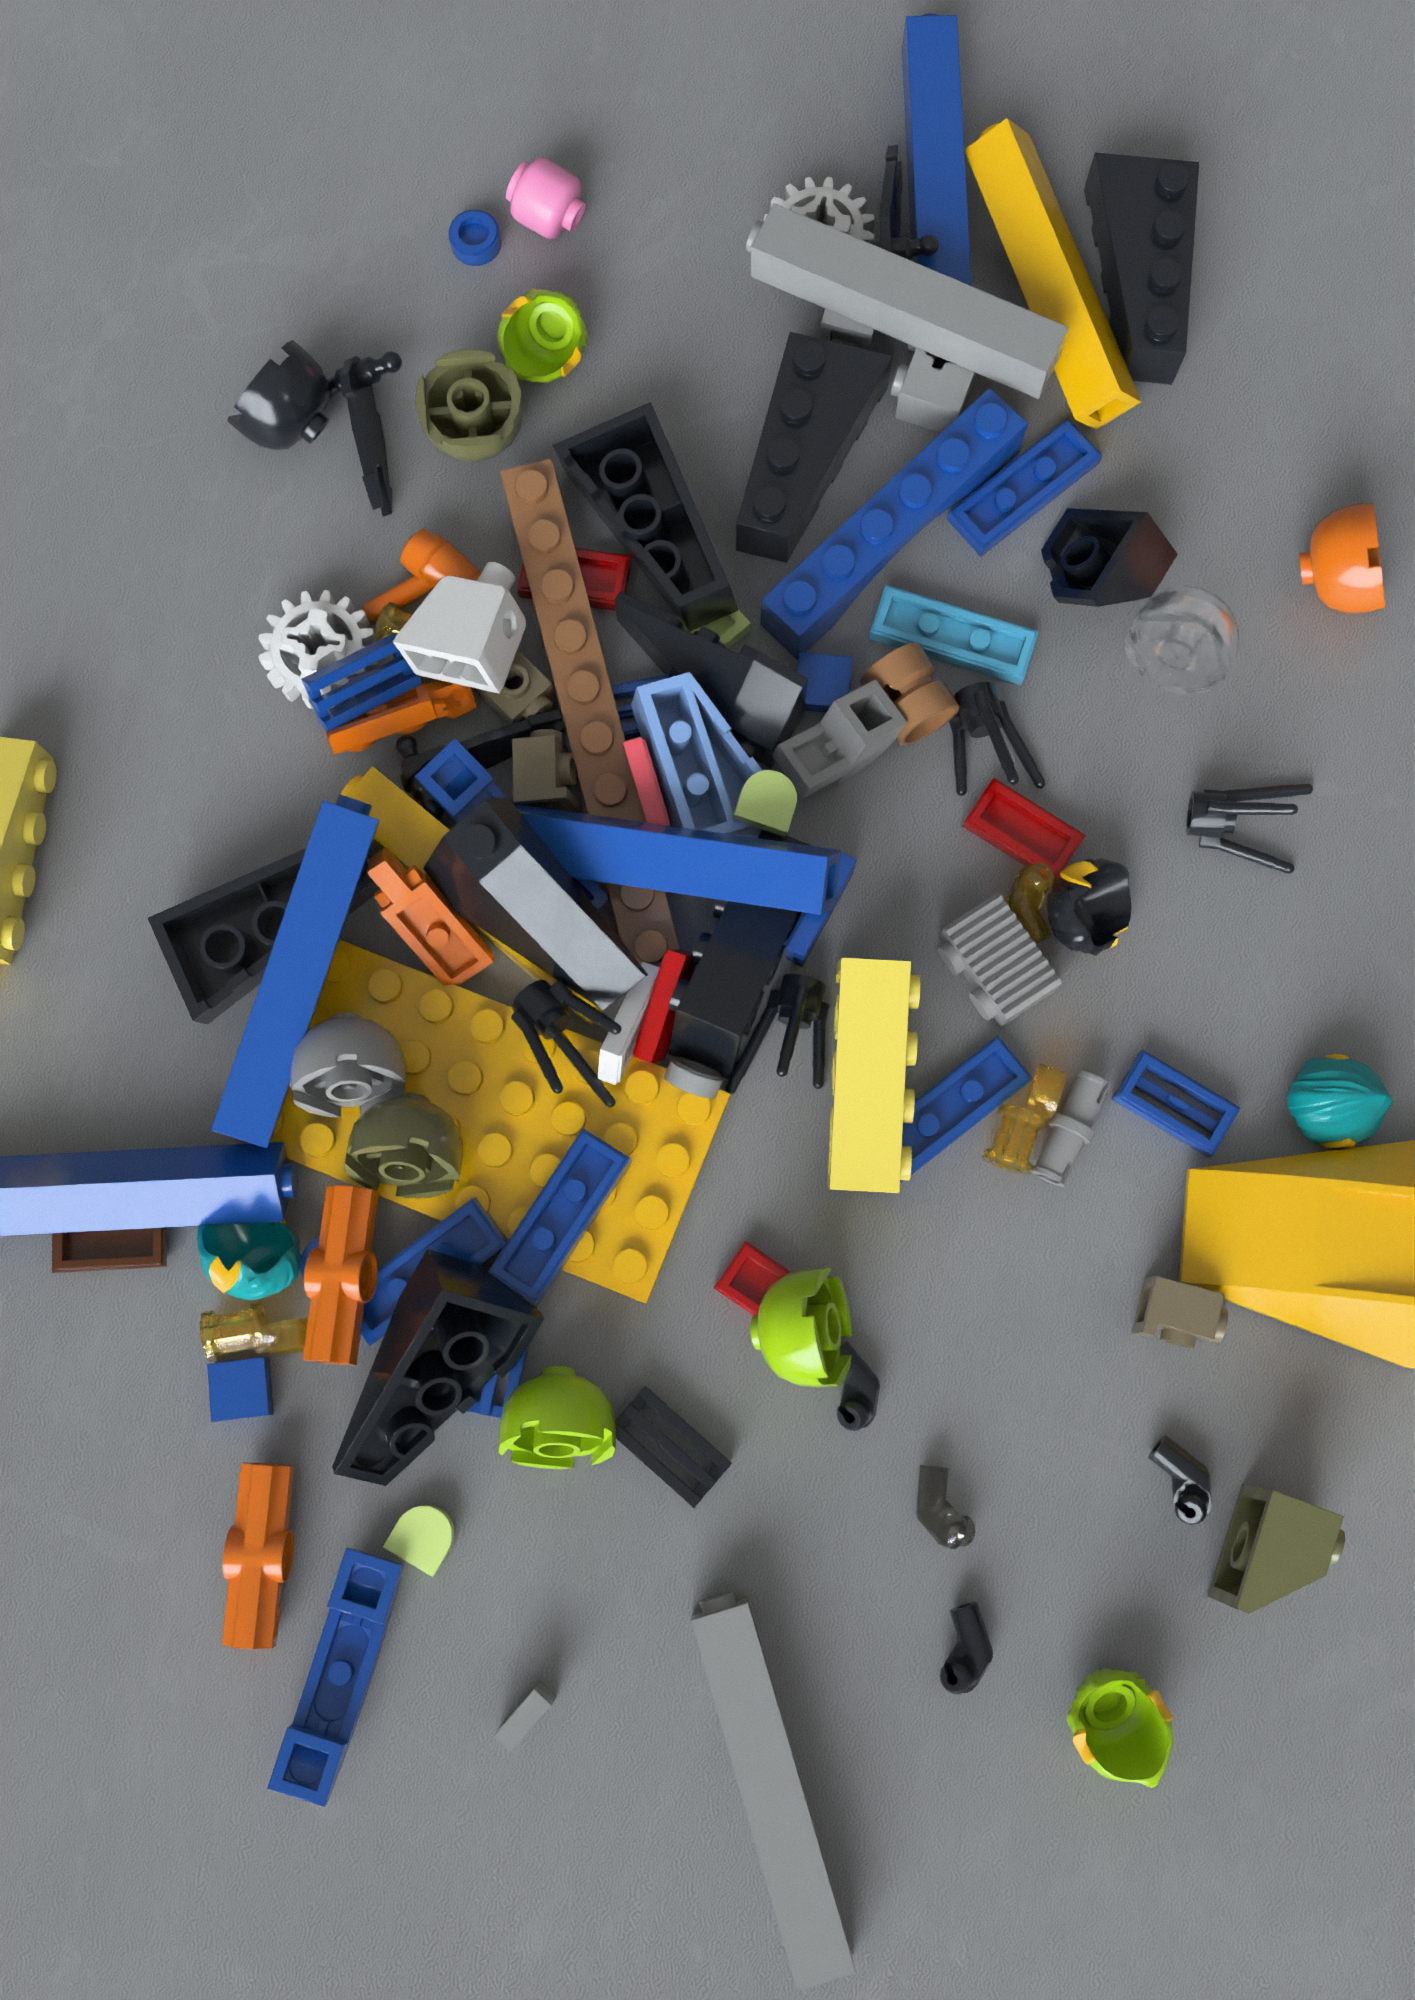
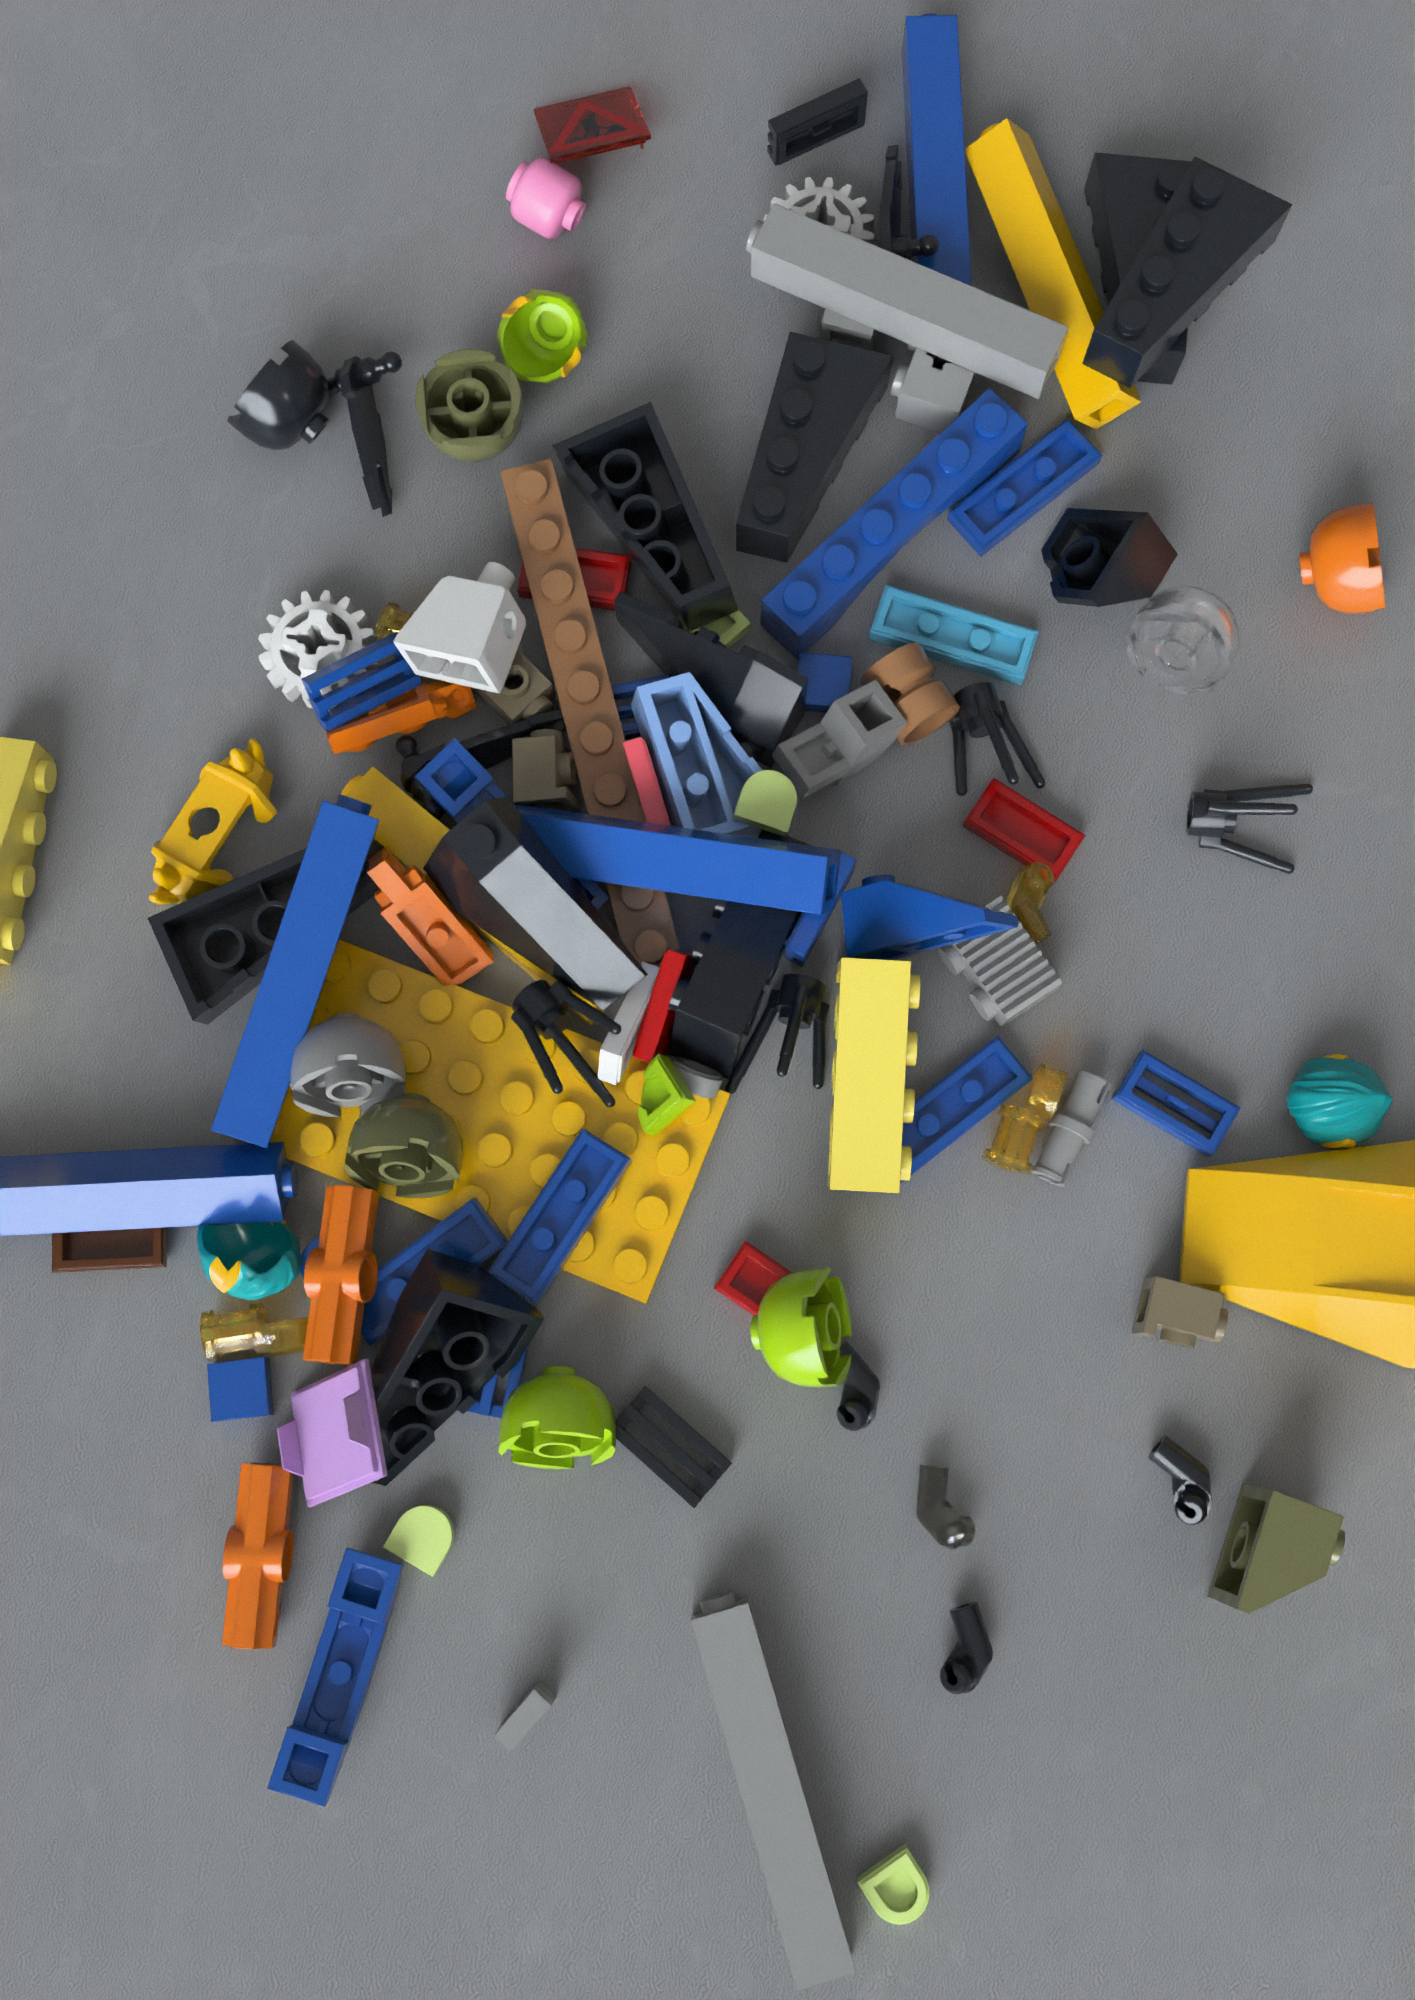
(229, 787): none -> yellow piece
(334, 1435): none -> lavender piece
(428, 560): orange piece -> none
(475, 237): blue tile -> none
(592, 125): none -> clear red piece
(662, 1095): none -> lime tile
(817, 122): none -> black tile
(896, 1887): none -> yellowish green tile
(901, 919): none -> blue slope
(1090, 905): black hair -> none
(1121, 1727): lime hair -> none
(1191, 255): none -> black wedge

